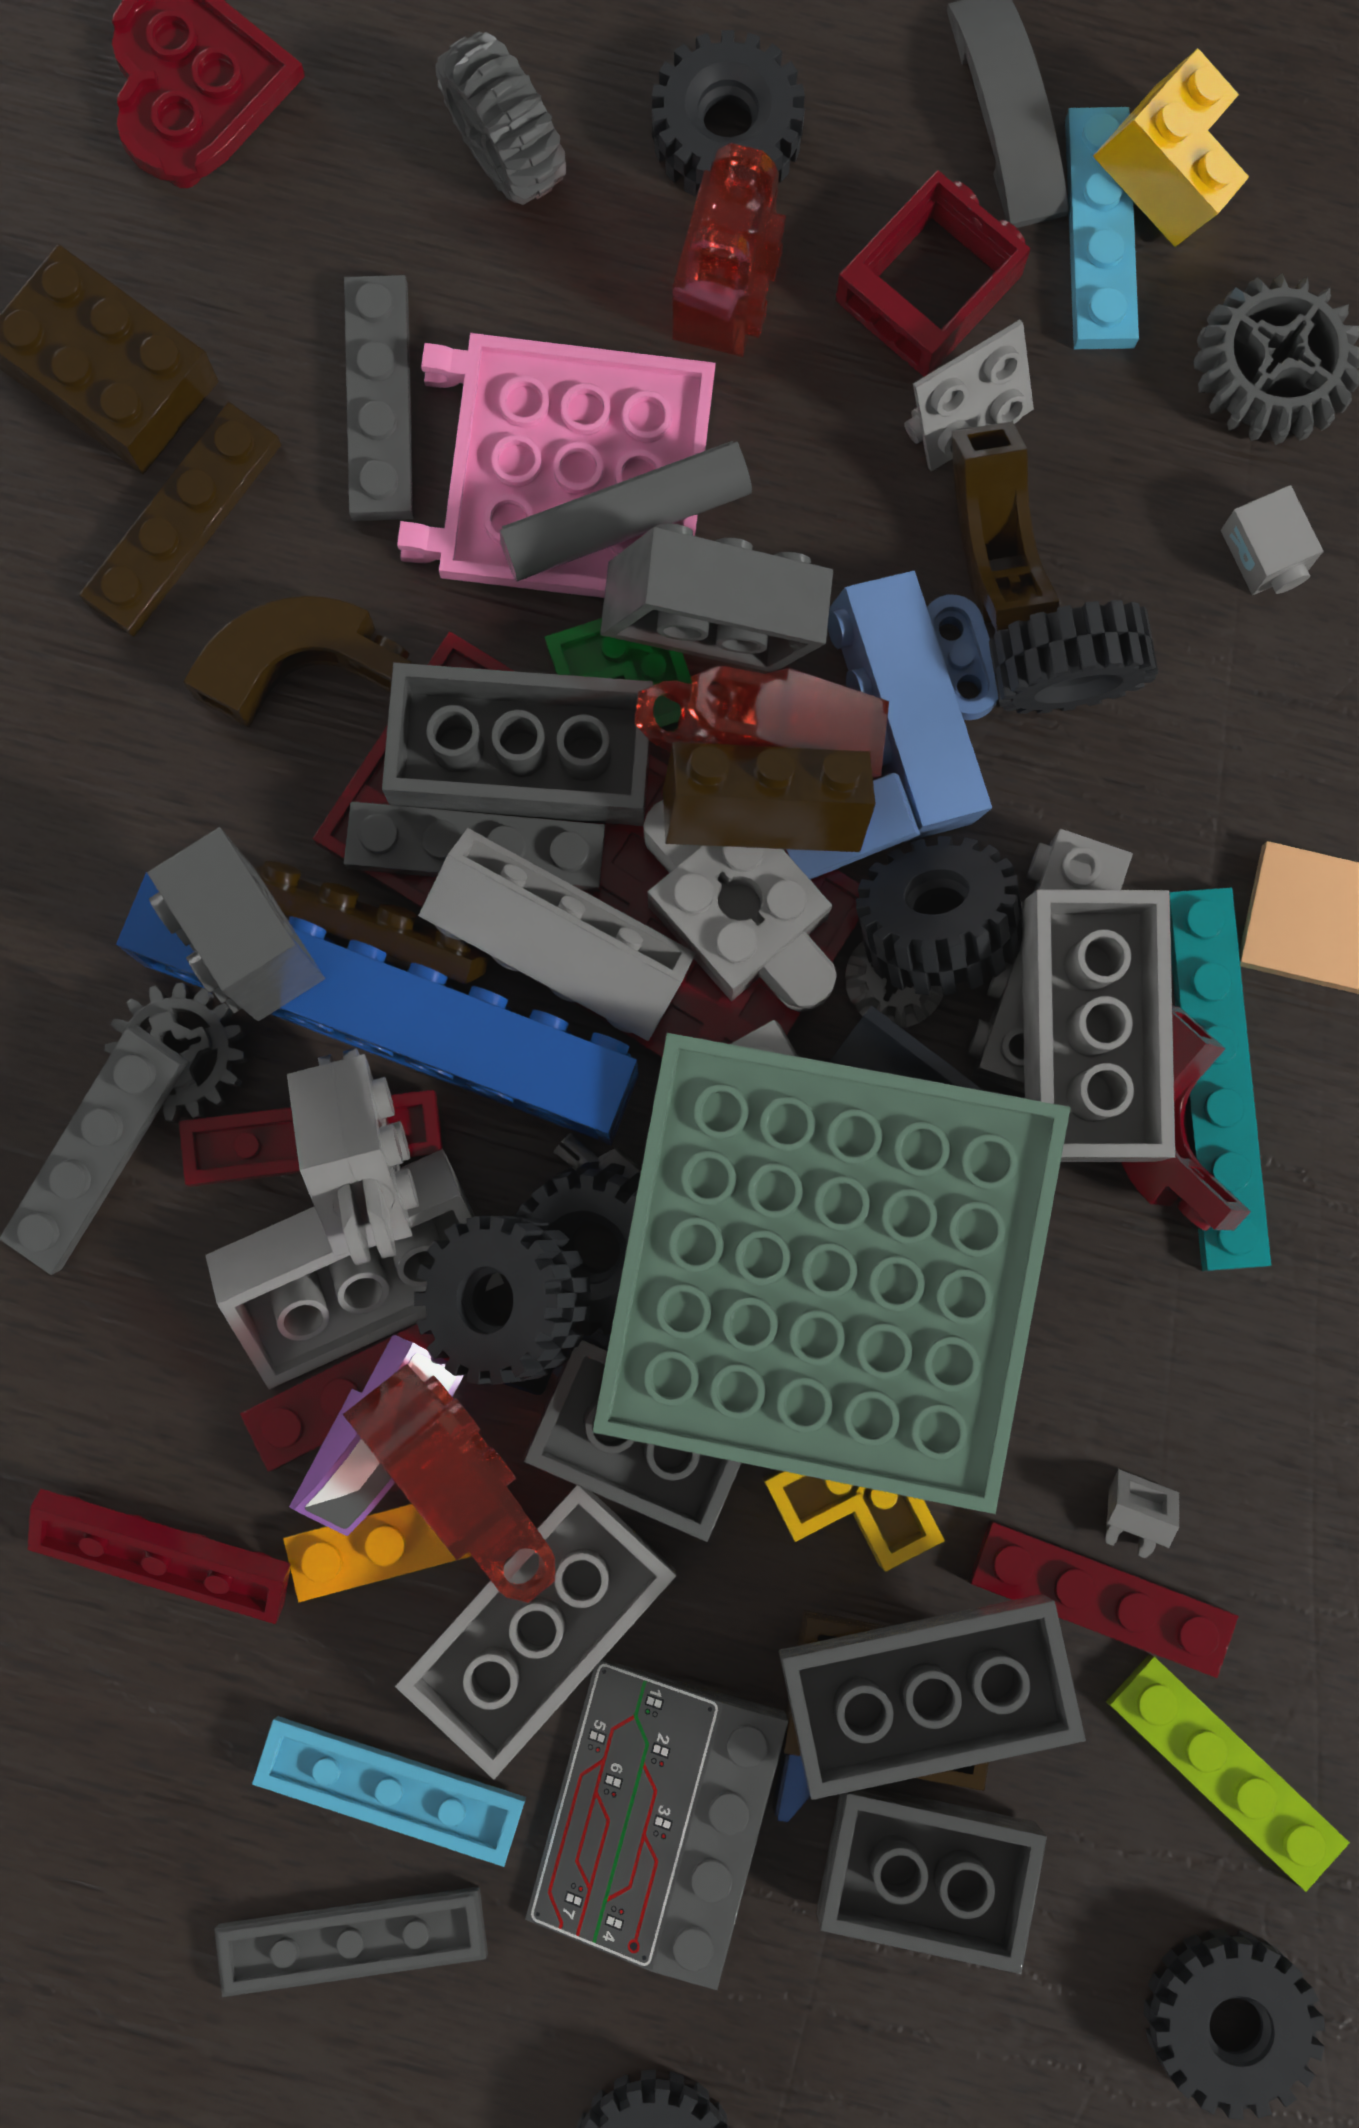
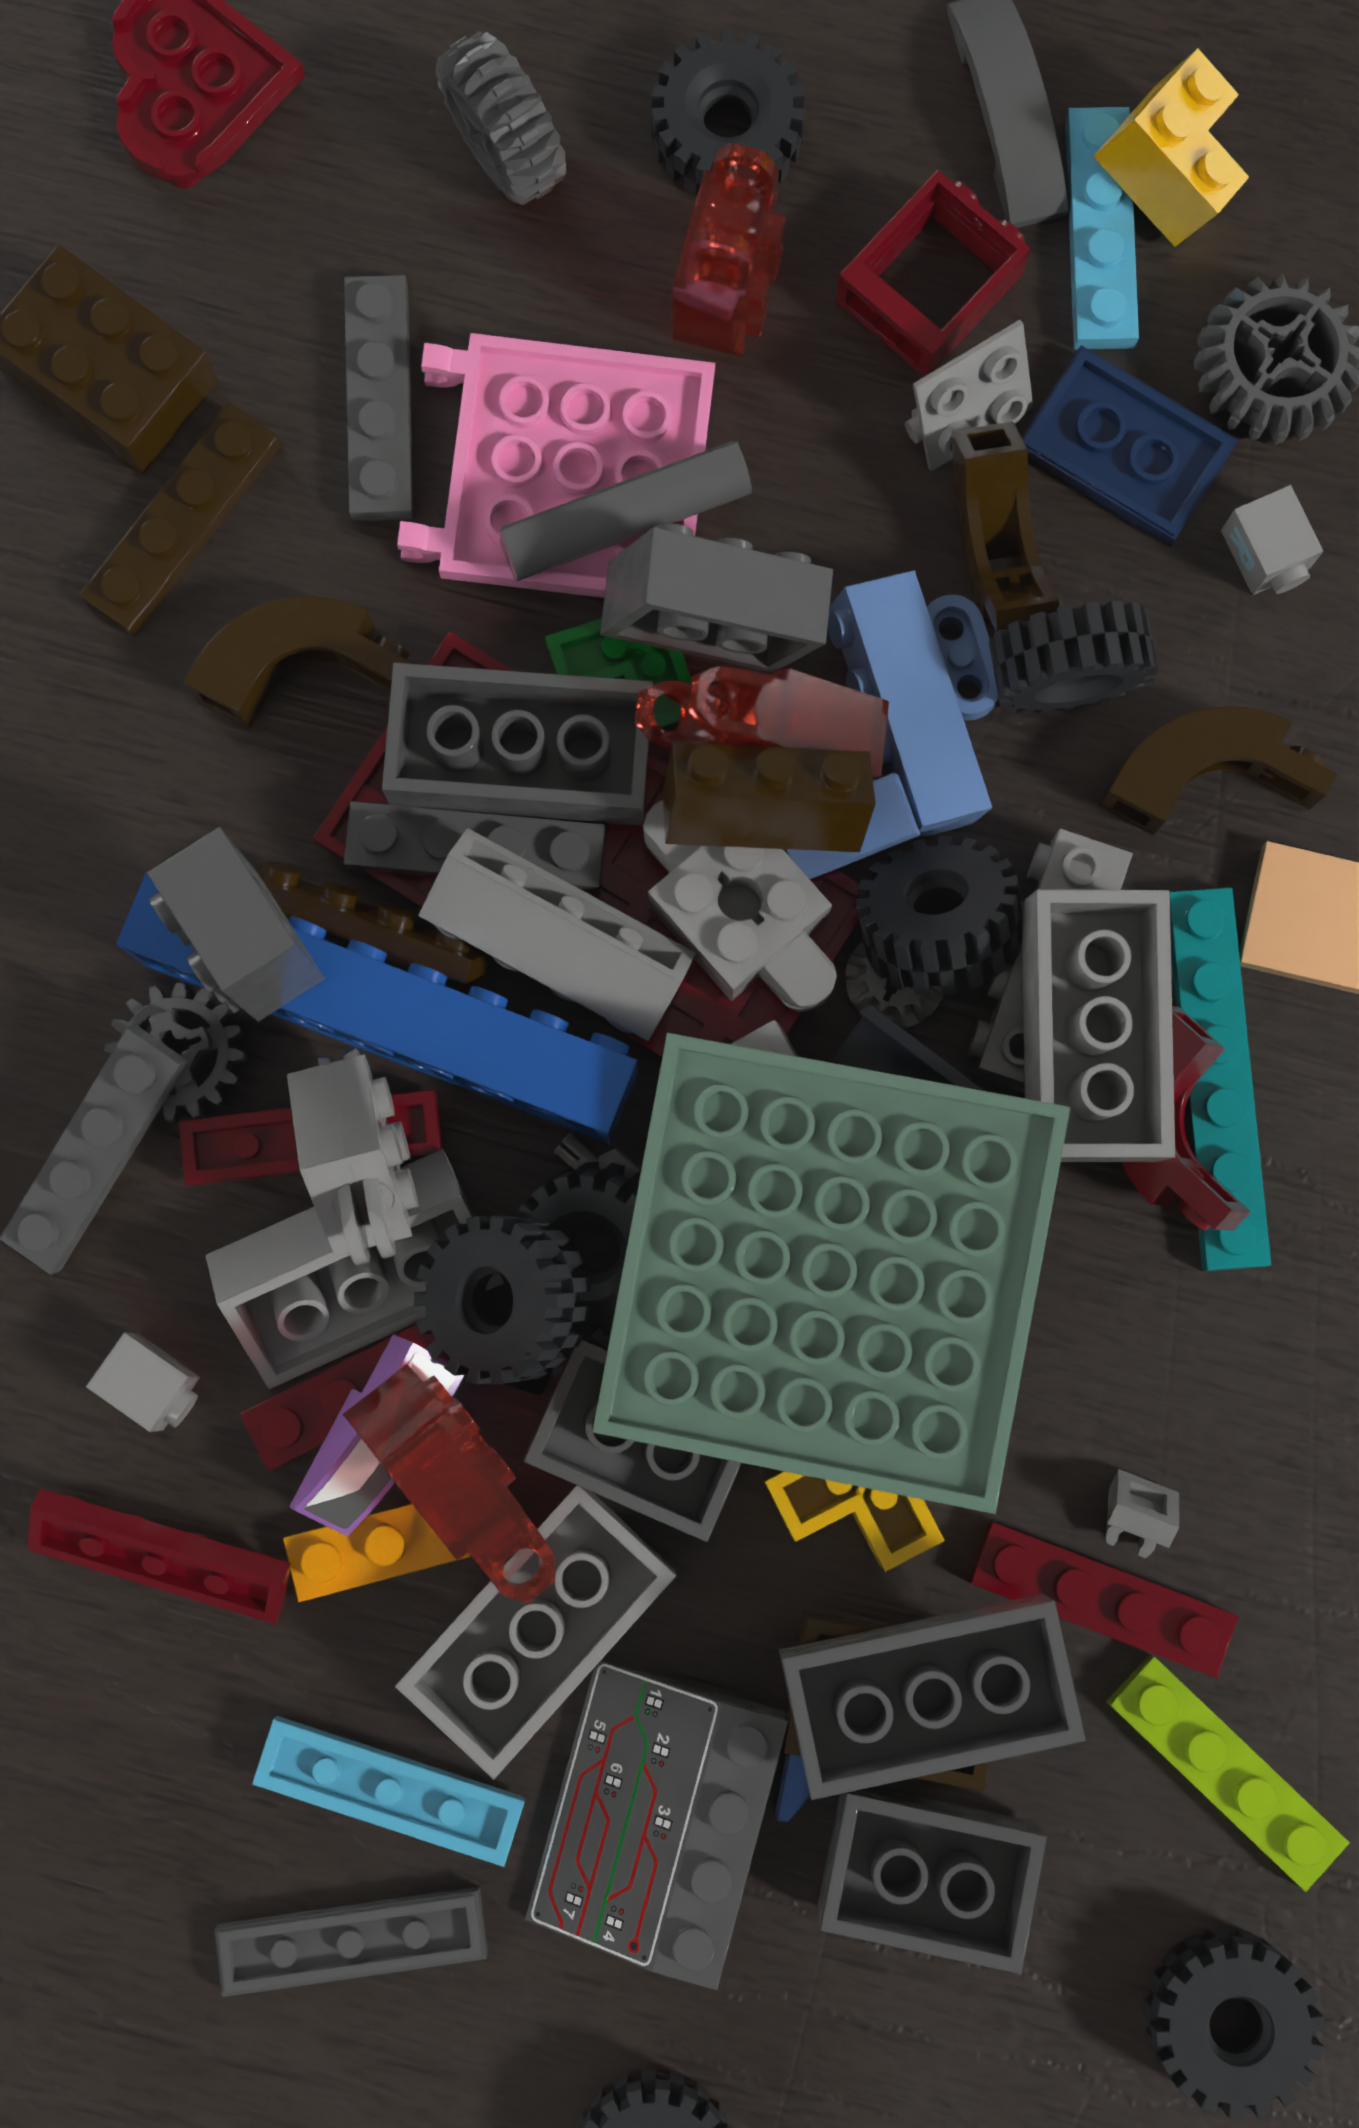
(145, 1383): none -> light grey brick
(1126, 445): none -> dark blue tile
(1209, 743): none -> dark brown arch

